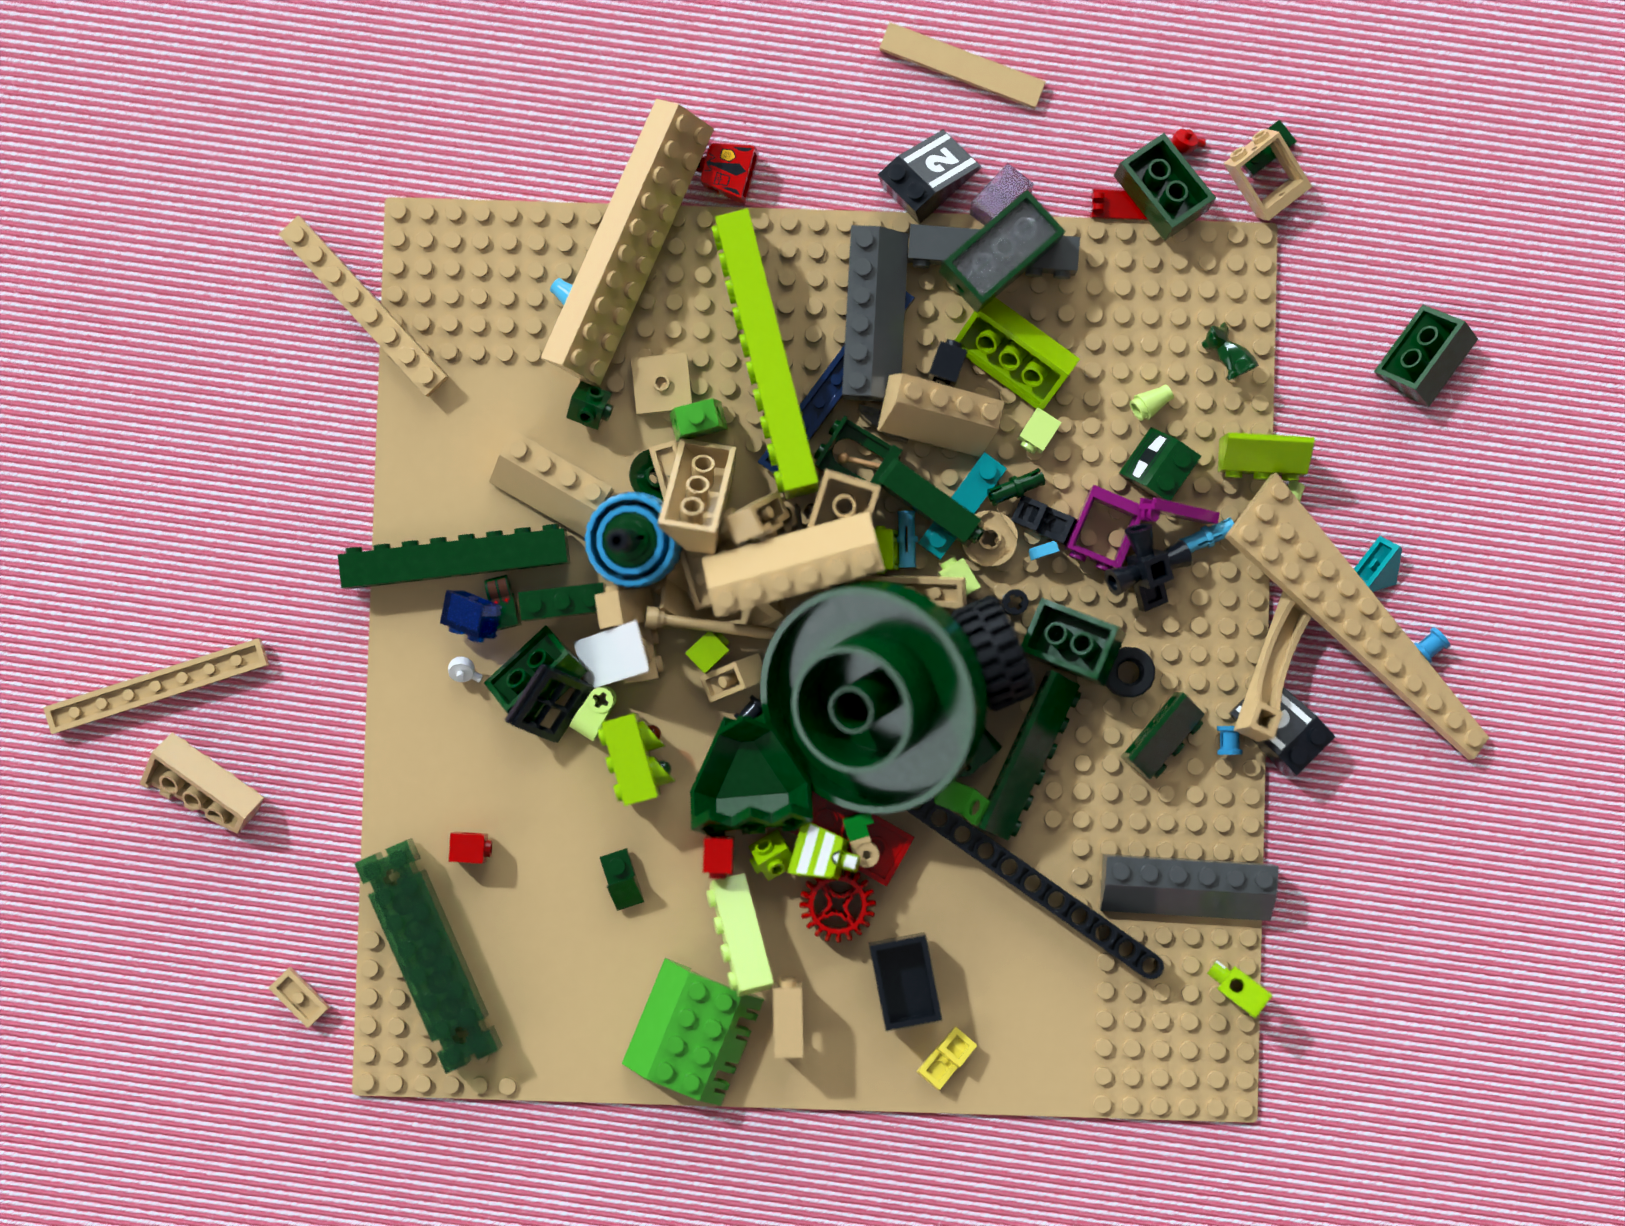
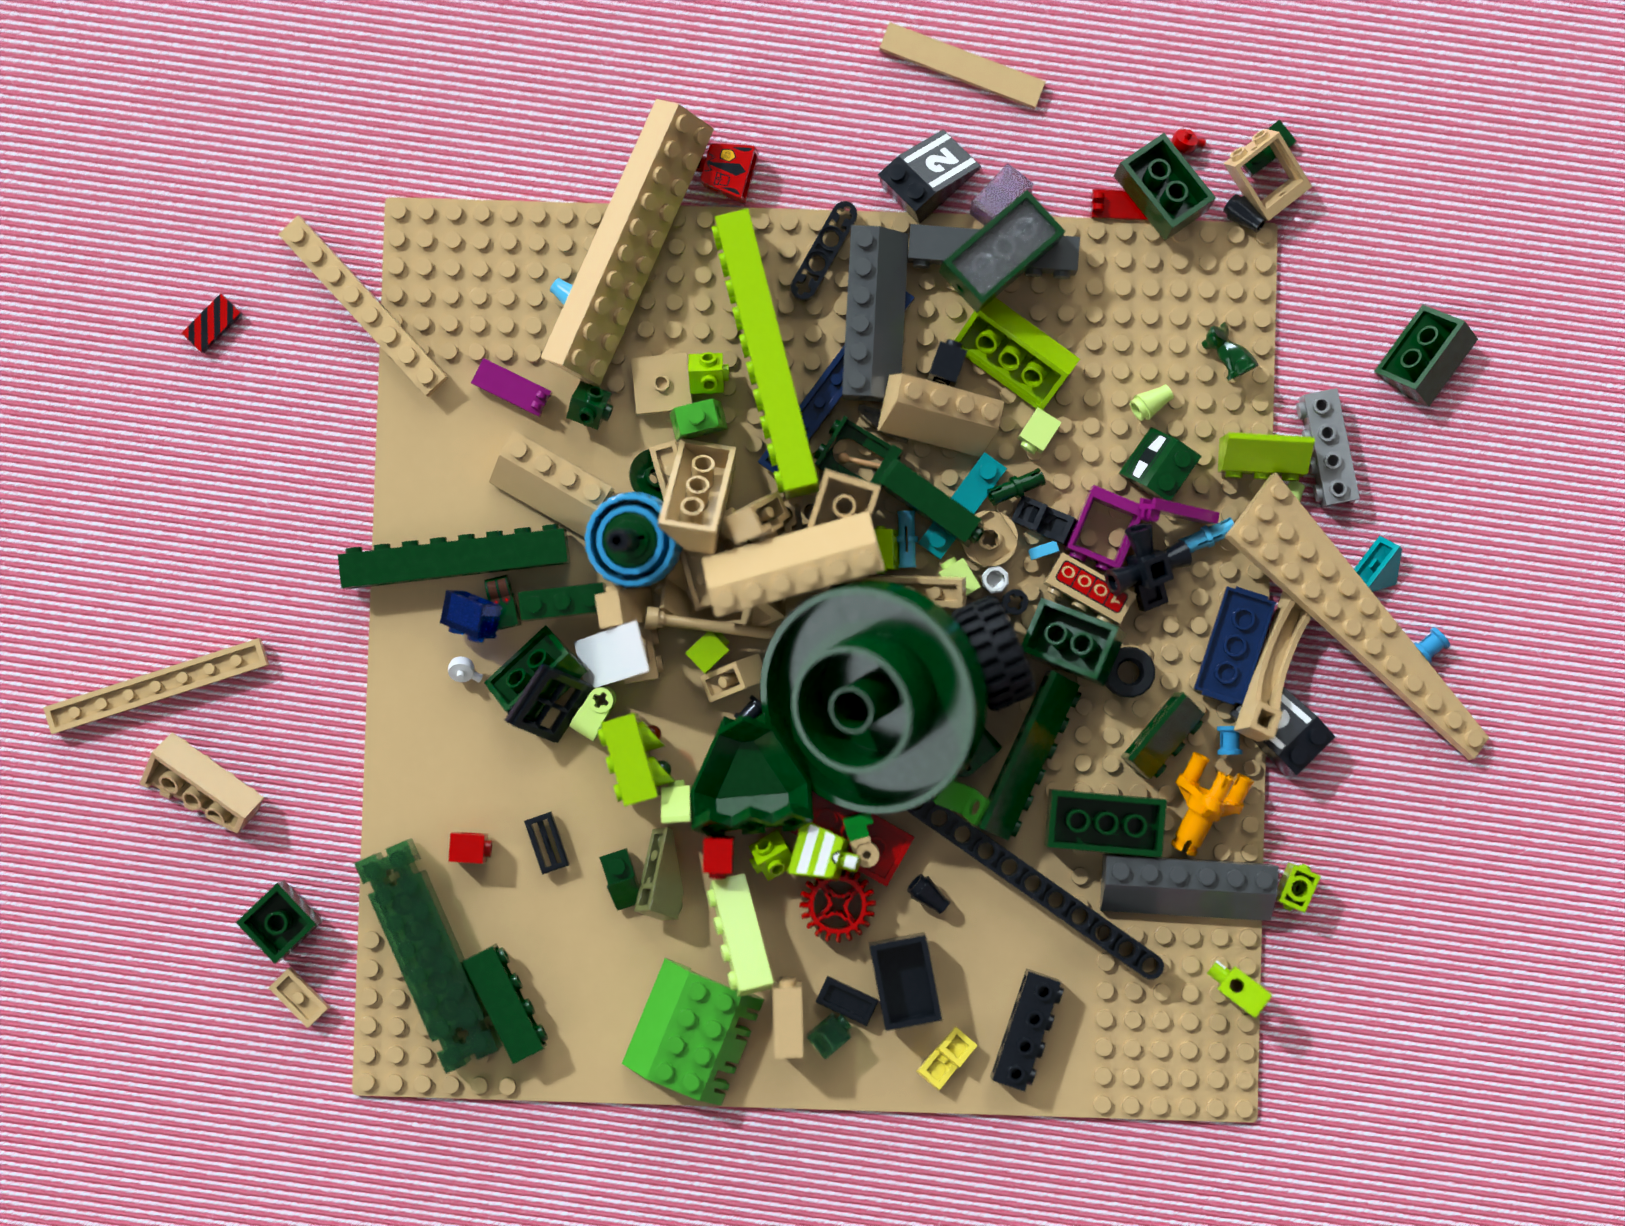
(211, 323): none -> tile
(279, 921): none -> dark green brick
(505, 1003): none -> dark green brick
(511, 387): none -> magenta hinge
(560, 847): none -> black tile
(661, 881): none -> olive slope
(675, 802): none -> yellowish green slope
(707, 373): none -> lime brick
(821, 250): none -> black beam
(830, 1034): none -> clear green brick
(847, 1000): none -> black tile
(927, 893): none -> black cone
(995, 579): none -> white tile
(1026, 1029): none -> black brick
(1087, 590): none -> brick
(1105, 822): none -> dark green brick
(1206, 804): none -> light orange wheel
(1234, 645): none -> dark blue brick
(1244, 213): none -> black cone
(1306, 883): none -> lime head
(1331, 453): none -> light grey brick

